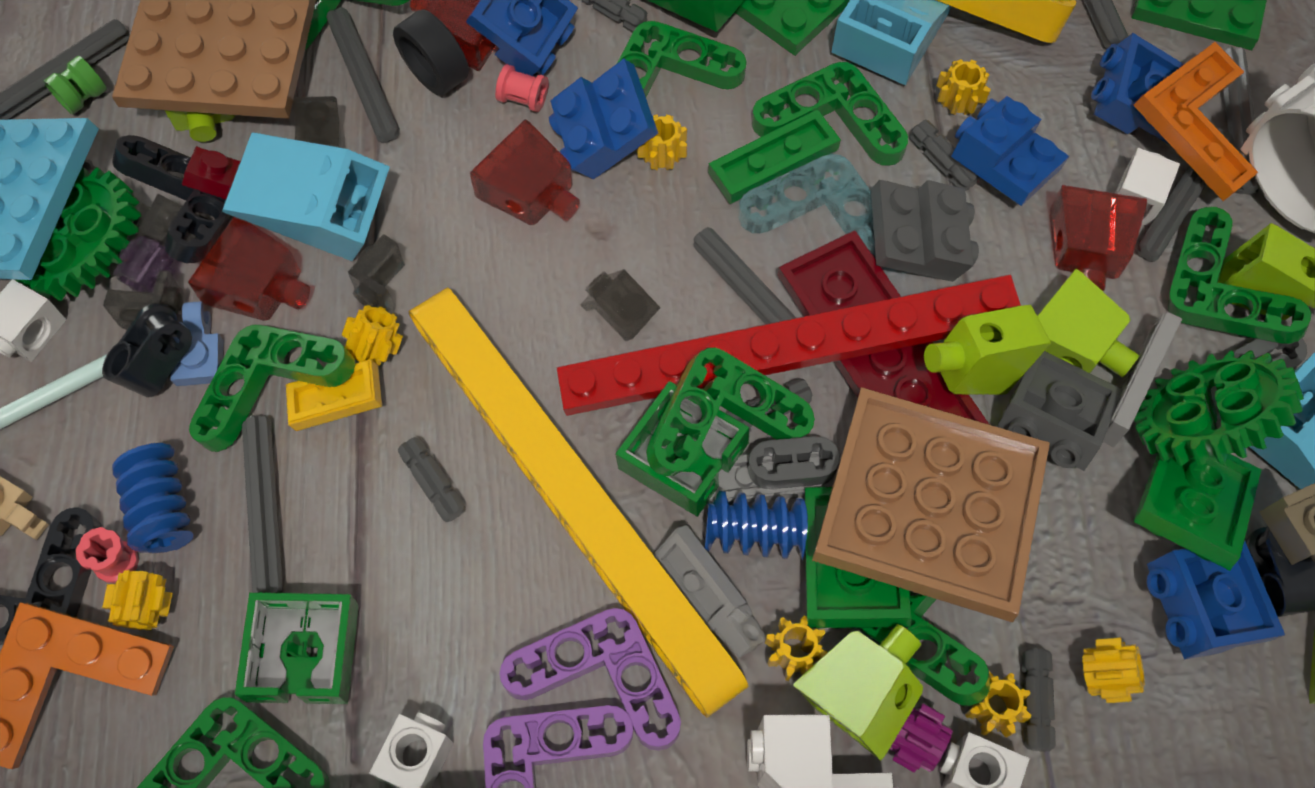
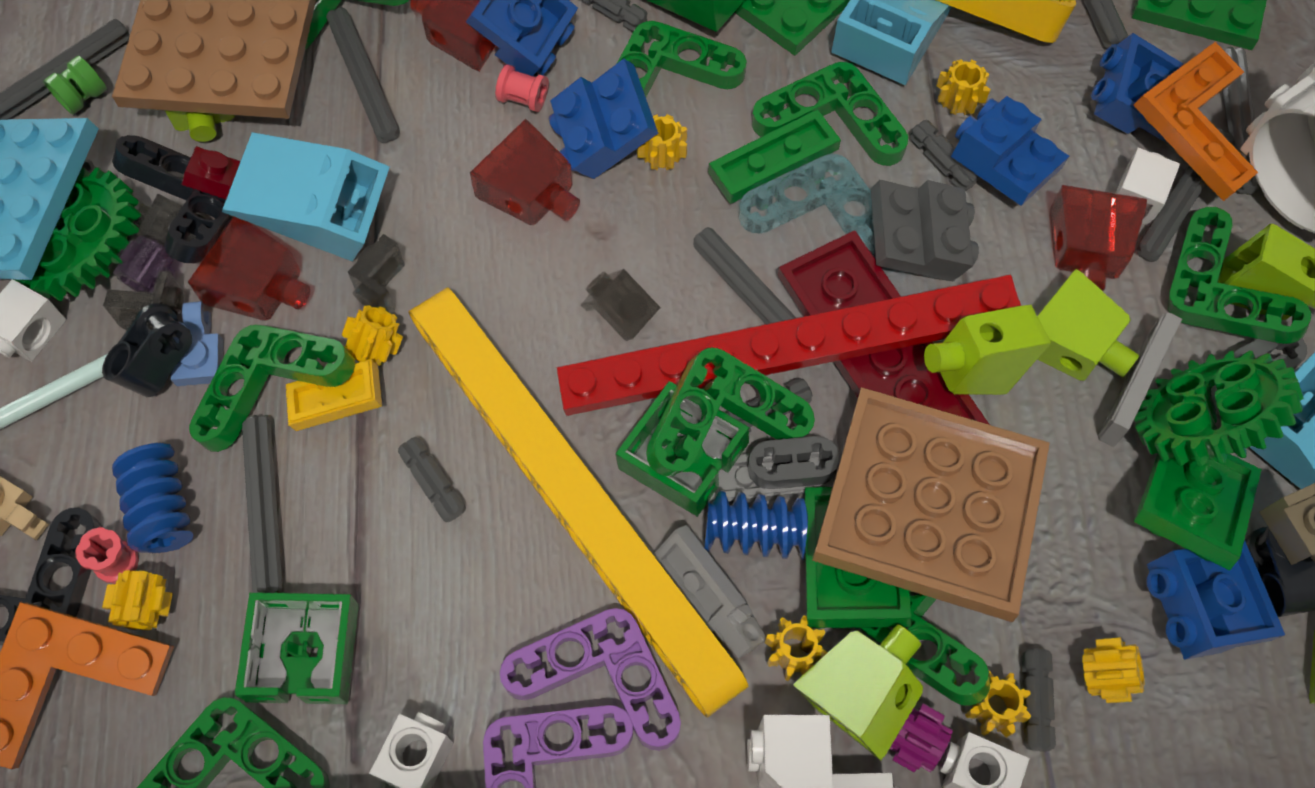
(317, 120): clear smoke bracket -> none
(431, 52): black tyre -> none
(1062, 408): dark grey plate -> none

